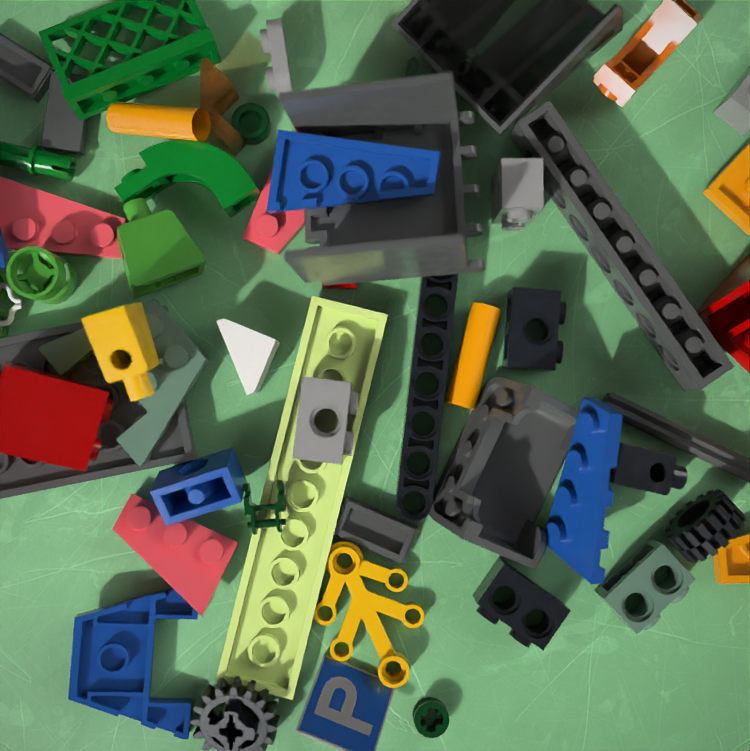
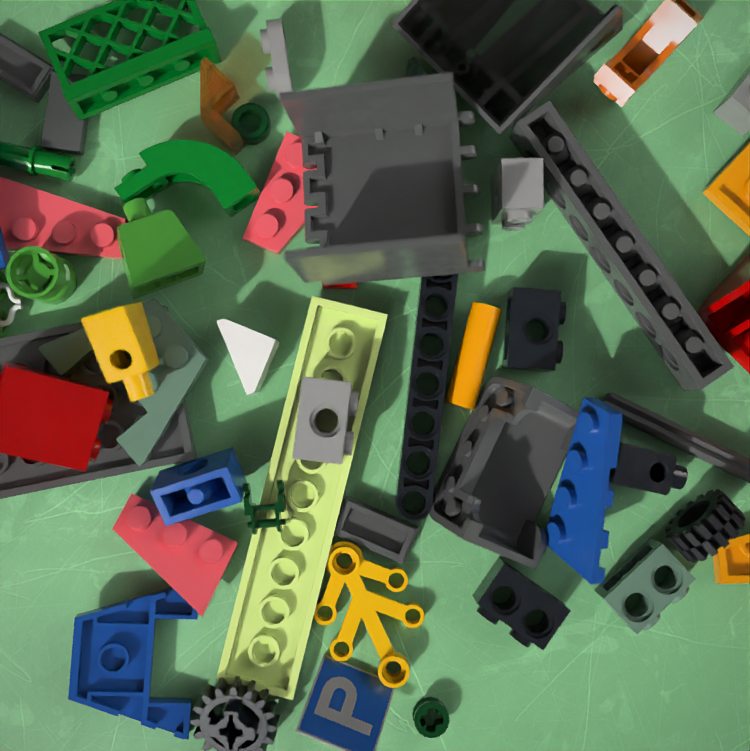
(158, 121): light orange piece -> none
(335, 172): blue wing -> none

